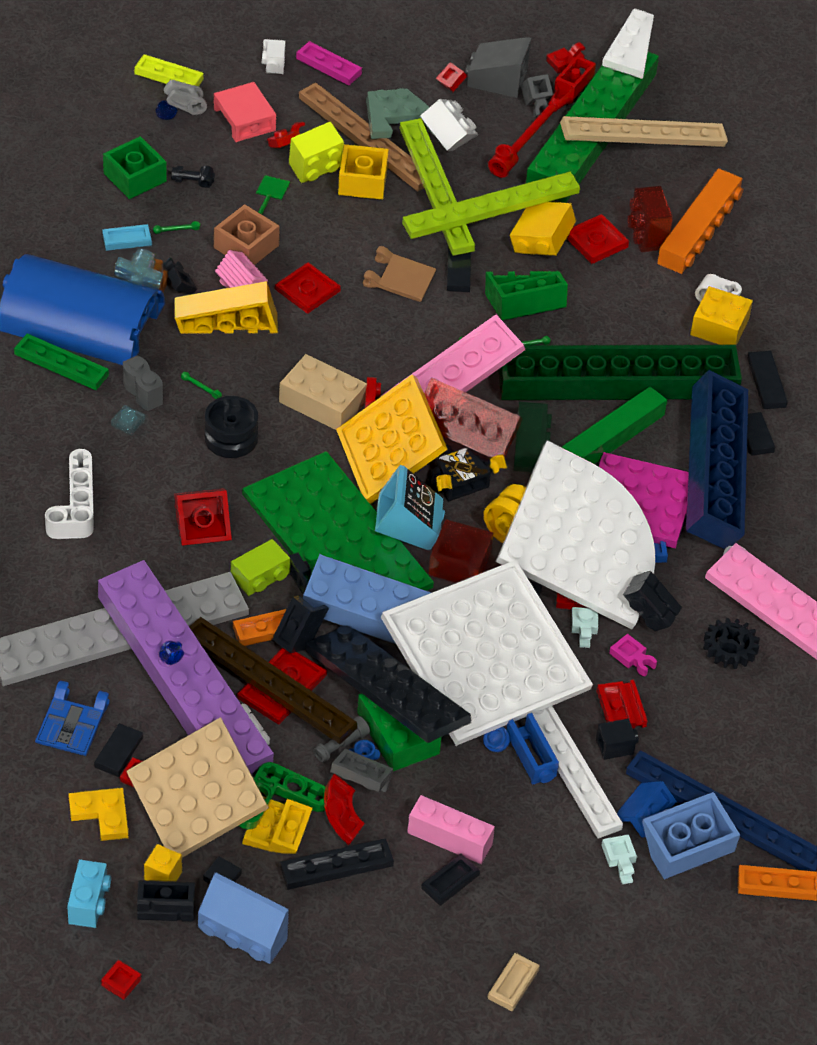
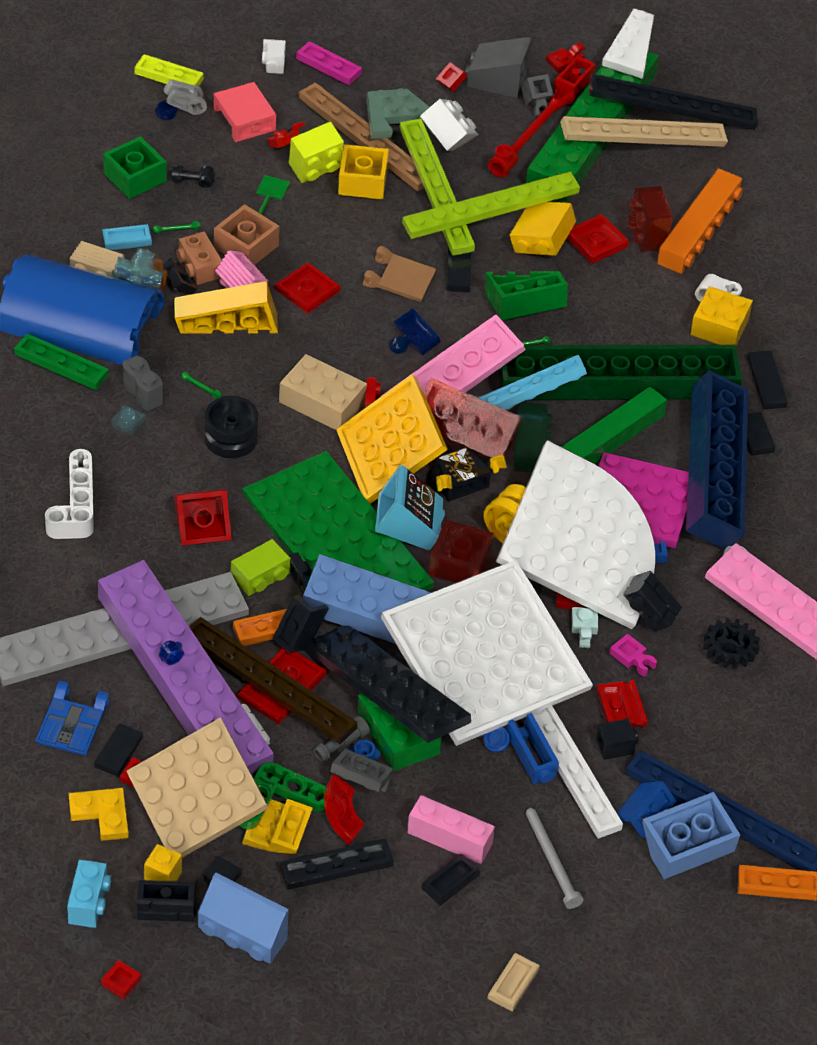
(95, 259): none -> tan brick
(199, 257): none -> nougat brick
(415, 332): none -> clear blue plate
(536, 383): none -> medium azure plate
(572, 898): none -> light grey bar
(620, 853): light aqua plate -> none
(672, 101): none -> black plate

